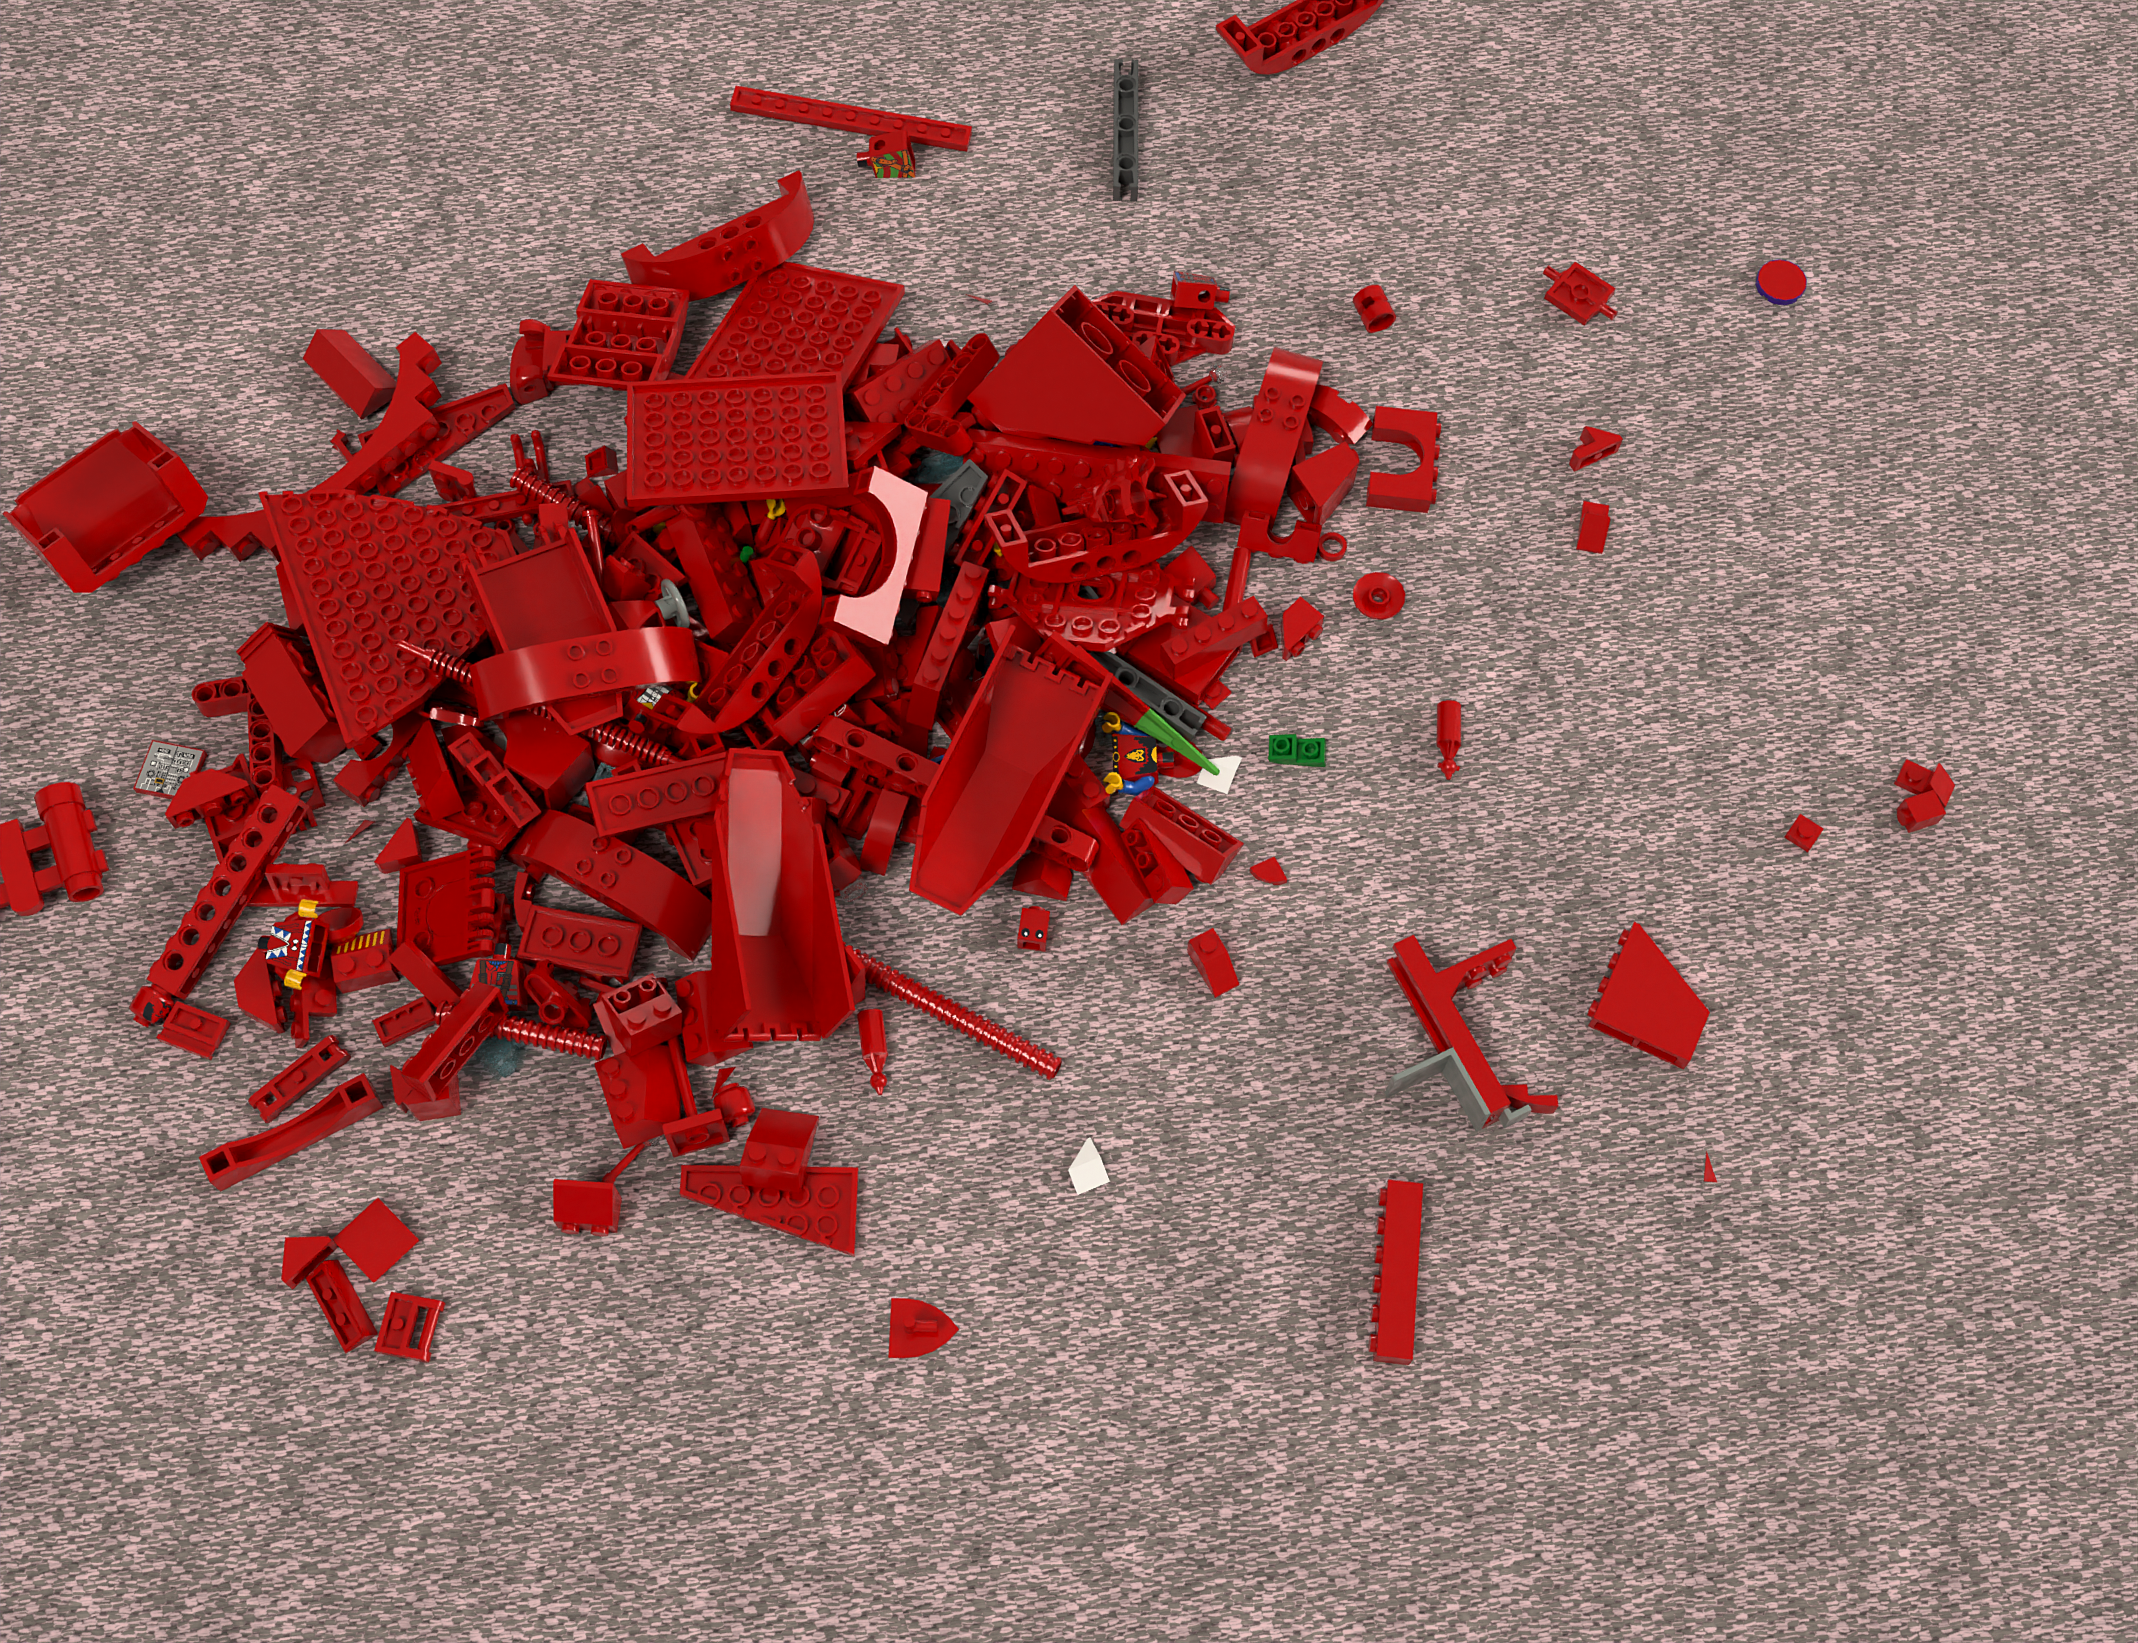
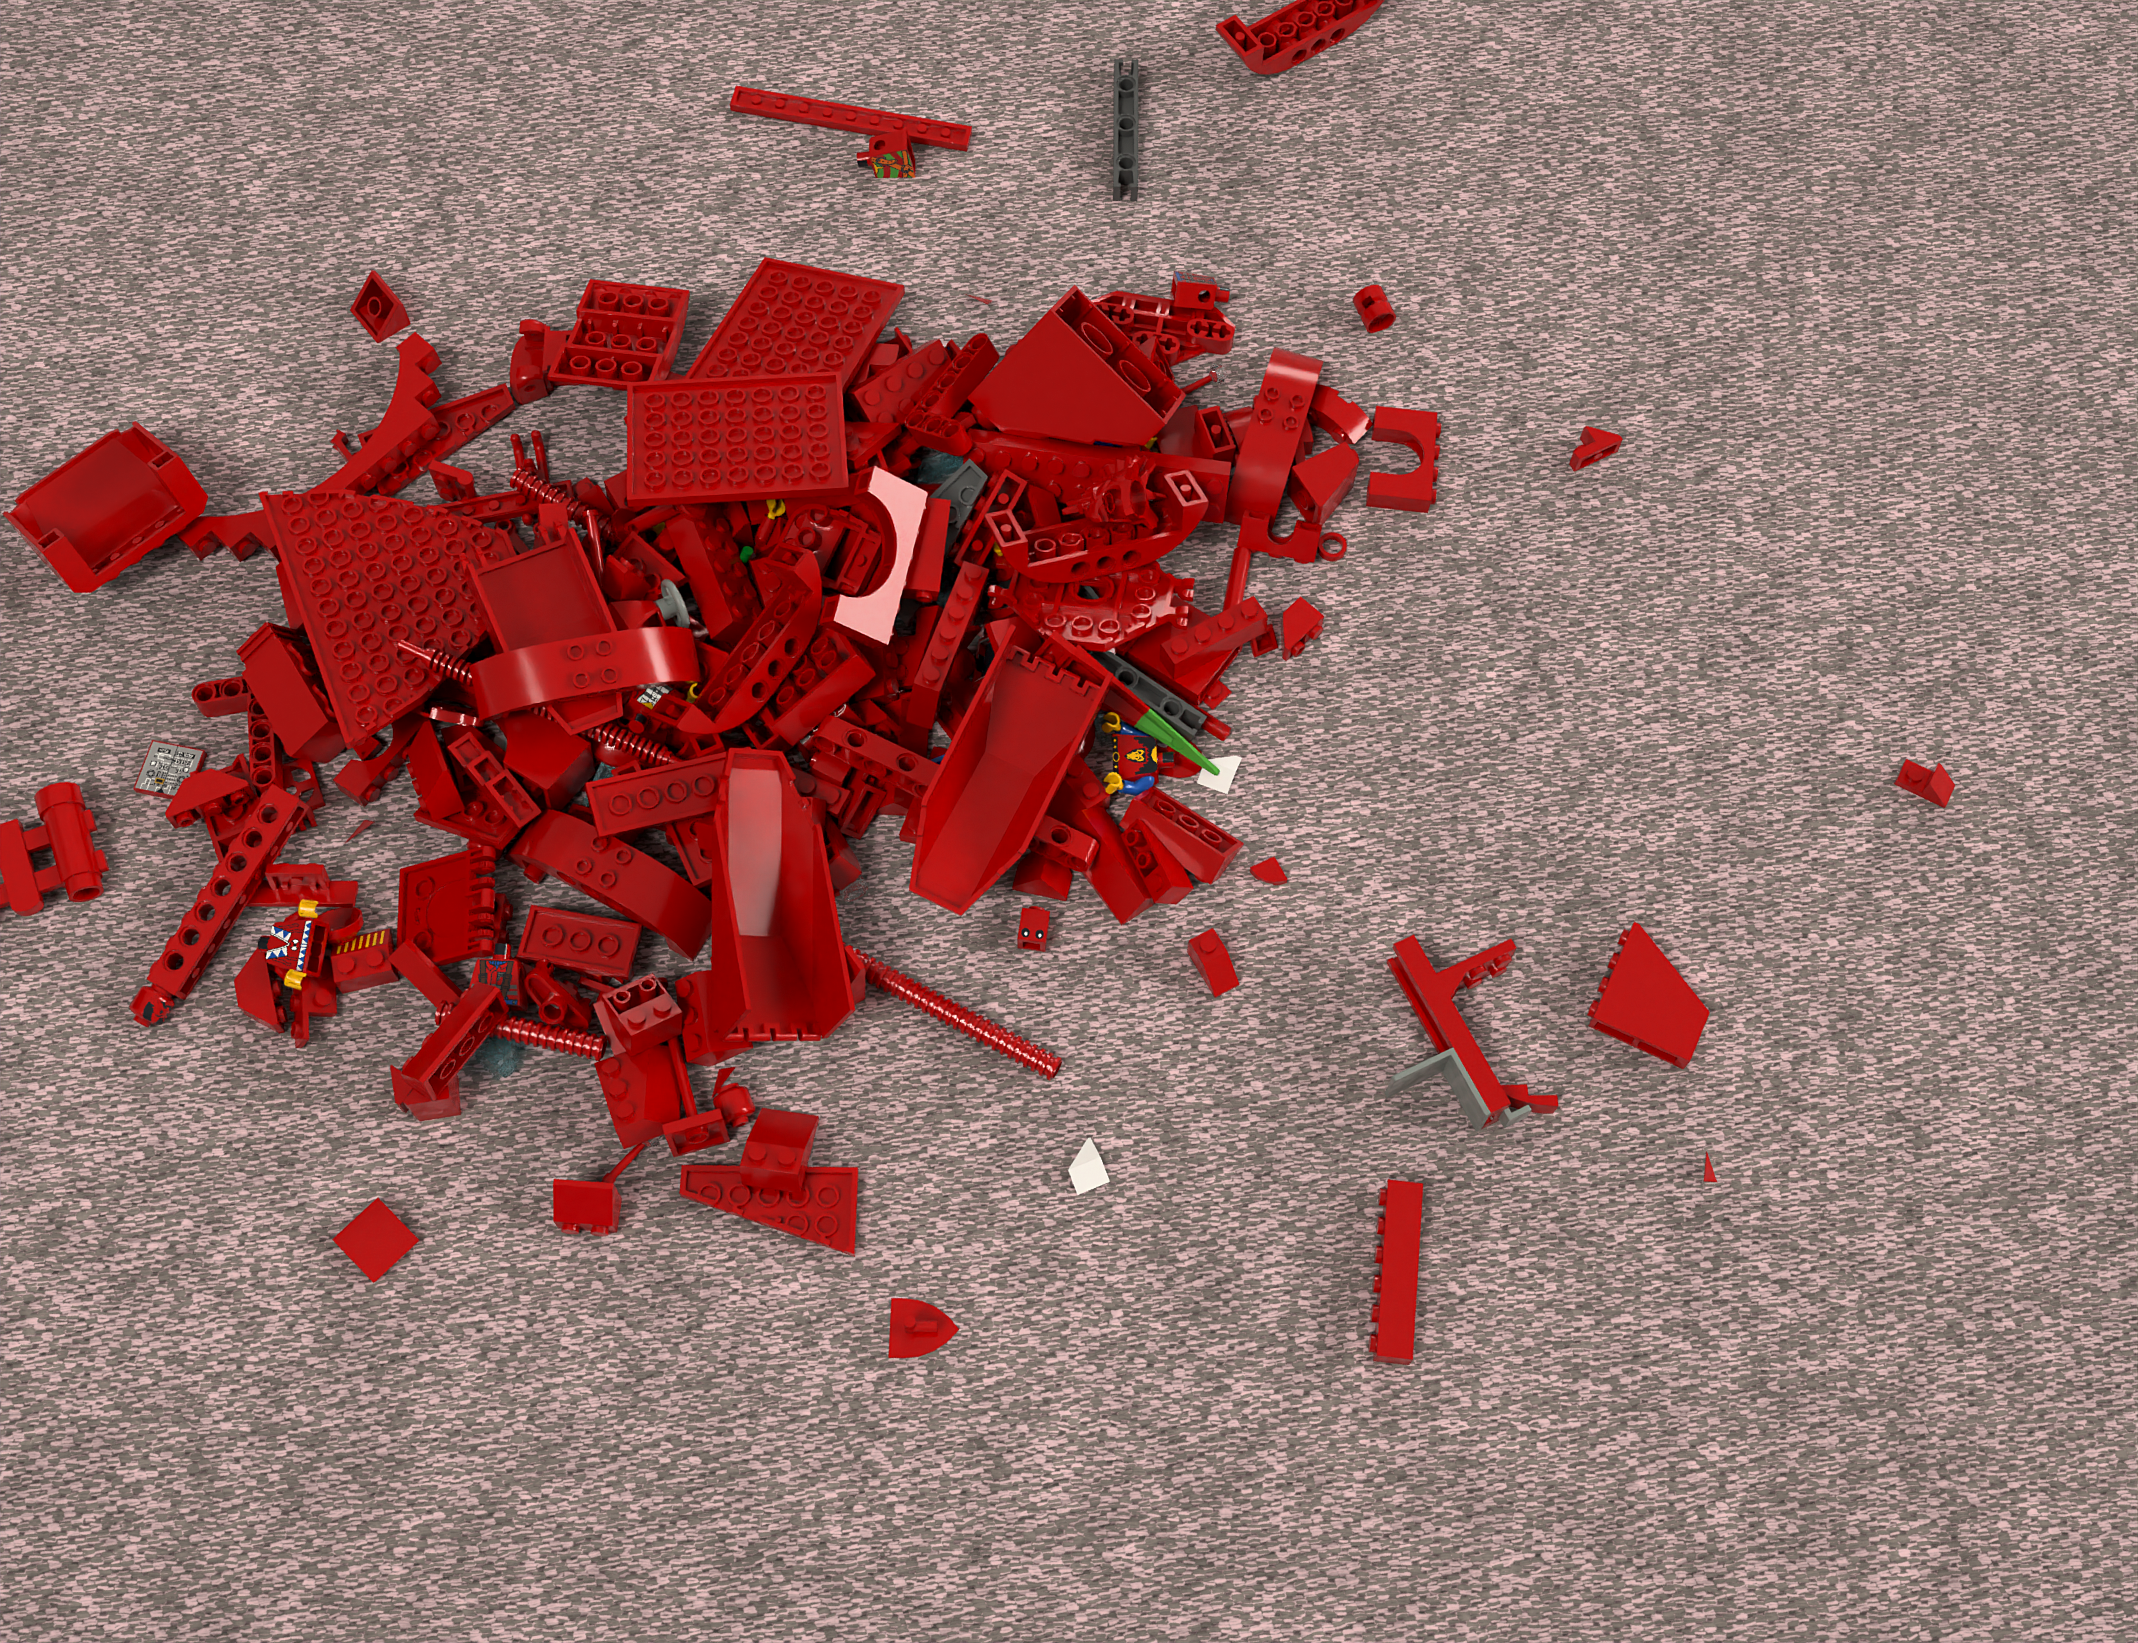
(193, 1030): red plate -> none
(248, 1156): red arch -> none
(299, 1078): red plate -> none
(303, 1256): red slope -> none
(341, 1305): red slope -> none
(349, 371): red slope -> none
(379, 309): none -> red slope
(400, 1323): red plate -> none
(401, 850): red slope -> none
(404, 1021): red plate -> none
(523, 892): red slope -> none
(601, 462): red slope -> none
(731, 251): red slope -> none
(873, 1045): red wheel -> none
(884, 829): red arch -> none
(1192, 565): red torso -> none
(1204, 391): red plate -> none
(1293, 751): green slope -> none
(1381, 586): red dish -> none
(1448, 735): red wheel -> none
(1579, 293): red plate -> none
(1593, 527): red slope -> none
(1781, 282): red tile -> none
(1803, 833): red plate -> none
(1920, 811): red brick -> none

